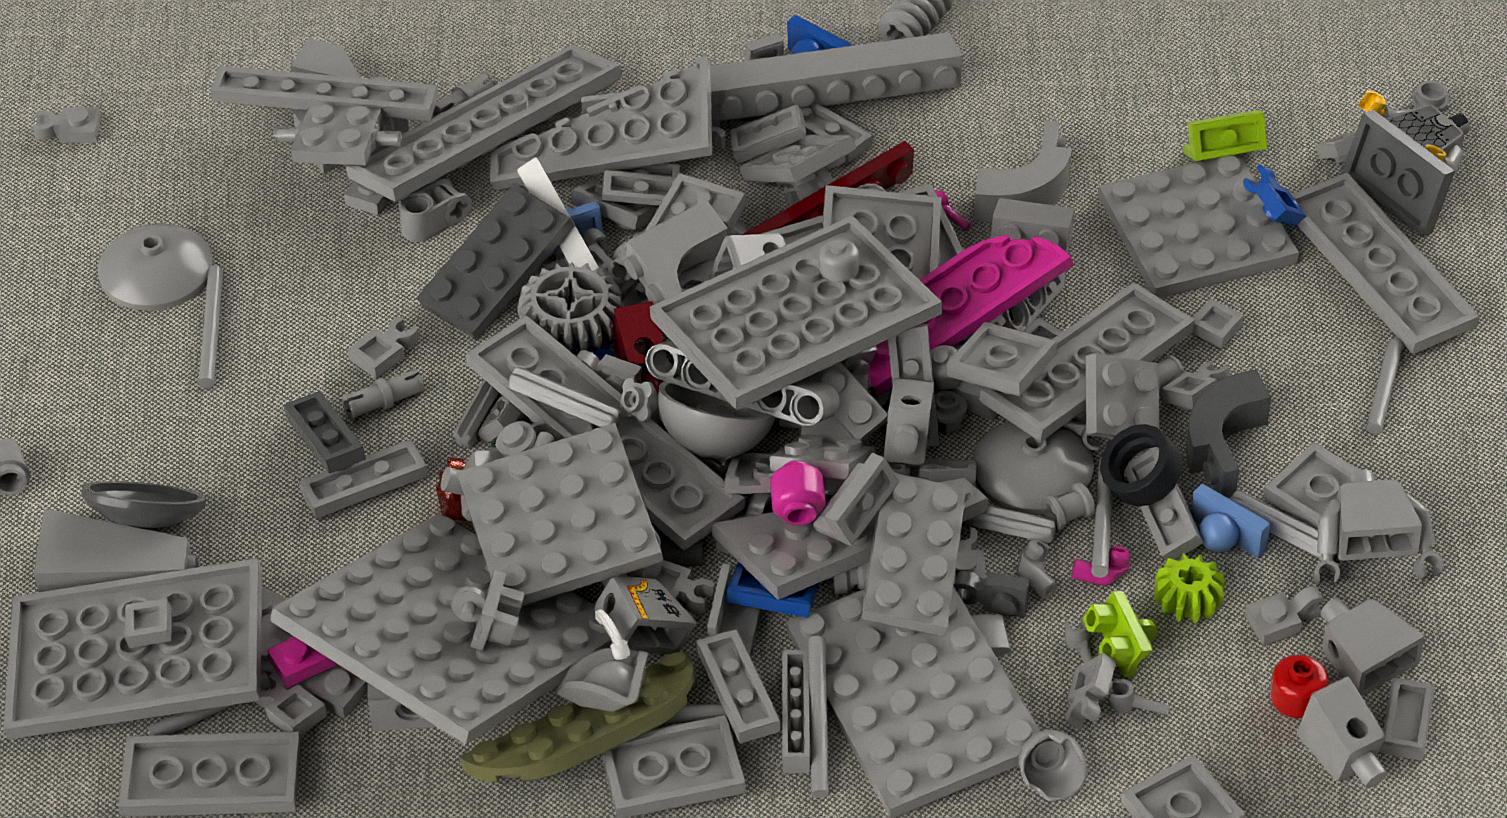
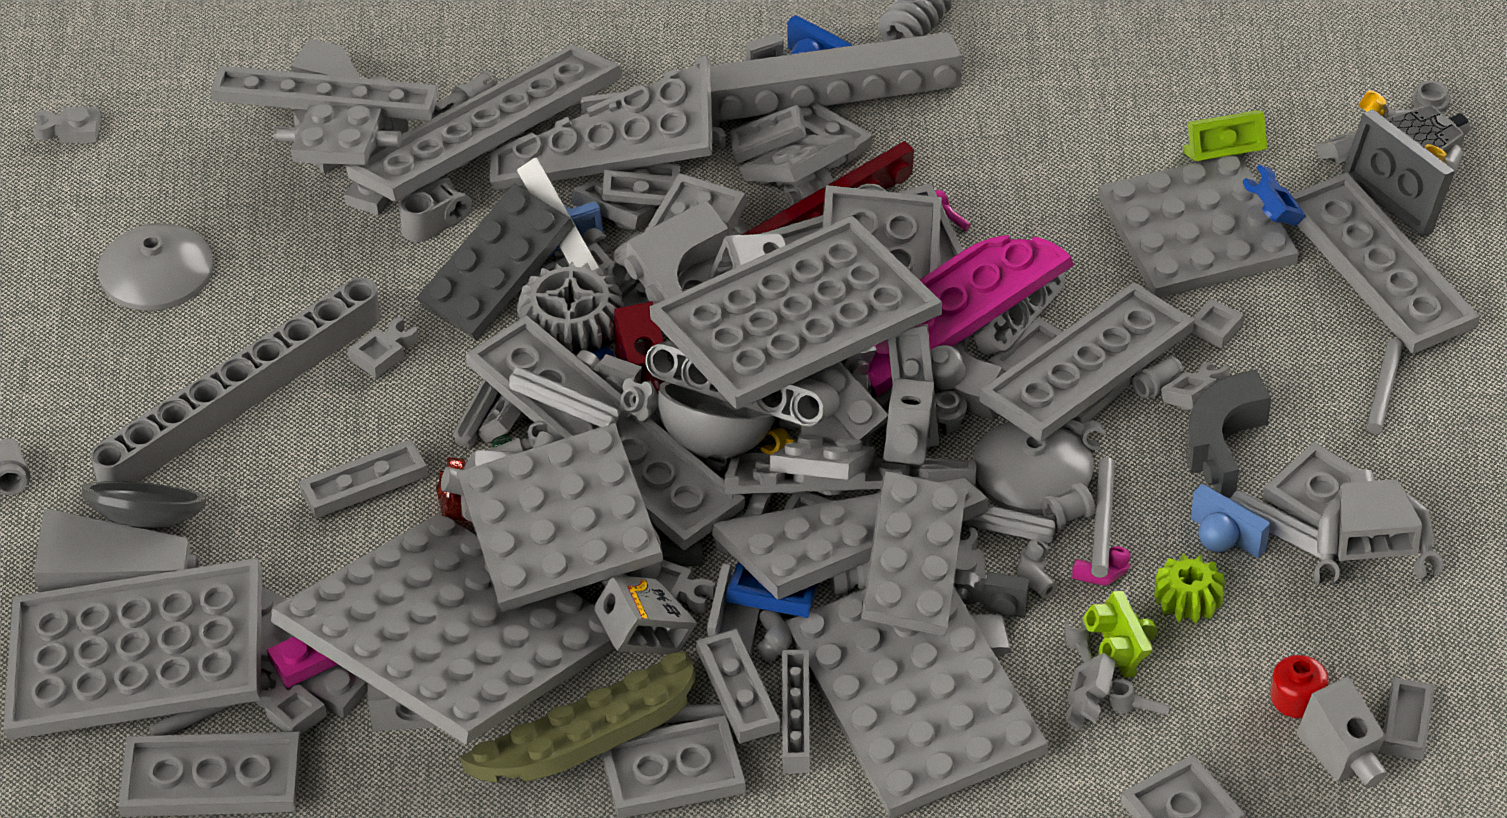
(148, 622): light grey plate -> none
(211, 327): light grey bar -> none
(237, 383): none -> light grey beam
(324, 432): dark grey plate -> none
(383, 393): light grey pin -> none
(494, 612): light grey hips -> none
(516, 438): light grey plate -> none
(606, 677): light grey hat -> none
(777, 636): none -> light grey arm
(781, 437): none -> yellow hand
(797, 493): dark pink head -> none
(818, 717): light grey bar -> none
(839, 260): light grey piece -> none
(857, 500): light grey panel -> none
(1001, 358): light grey plate -> none
(1032, 219): light grey brick -> none
(1037, 182): light grey arch -> none
(1055, 769): light grey hair -> none
(1120, 394): light grey plate -> none
(1158, 481): black tyre -> none
(1169, 517): light grey plate -> none
(1279, 618): light grey plate -> none
(1369, 643): light grey torso -> none

